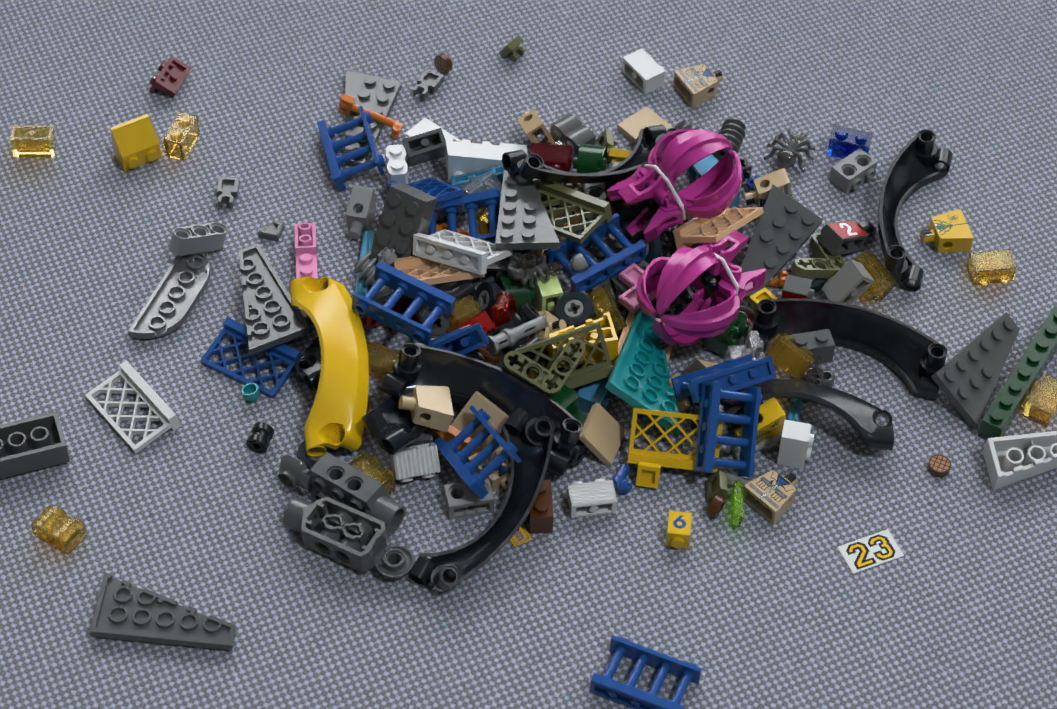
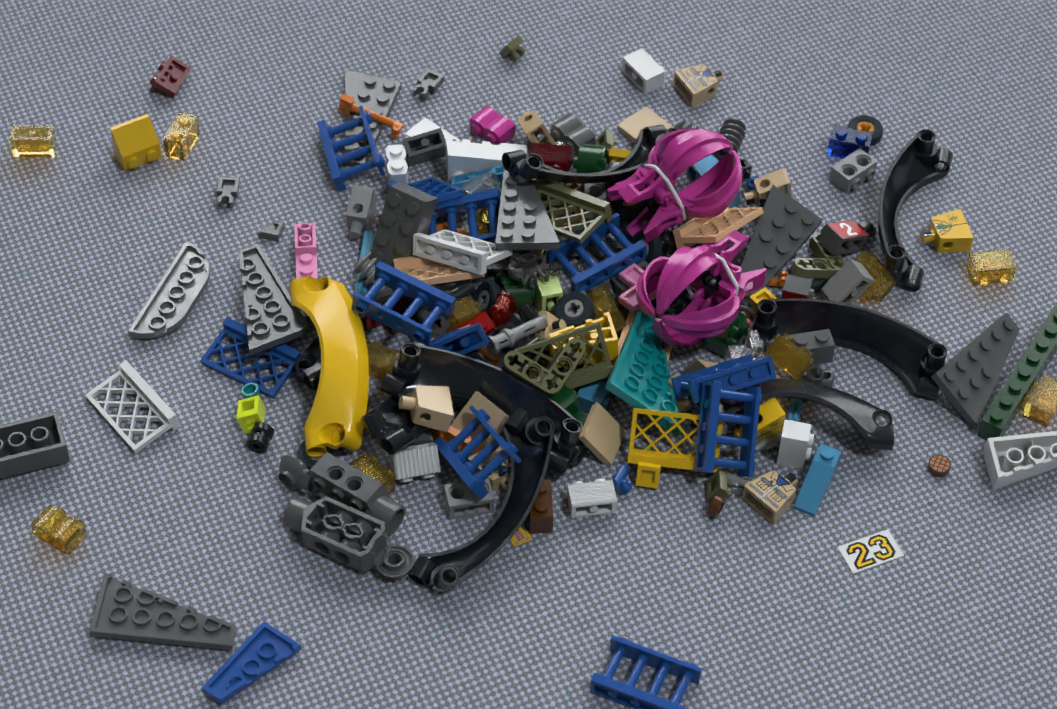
(198, 238): light grey beam -> none
(250, 412): none -> neon yellow brick
(251, 661): none -> blue wing
(387, 256): light grey plate -> none
(443, 63): reddish brown tile -> none
(492, 126): none -> dark pink brick
(578, 263): light grey hinge -> none
(678, 529): yellow brick -> none
(737, 504): clear neon green tile -> none
(789, 151): animal -> none
(818, 479): none -> dark azure slope
(868, 124): none -> black bush

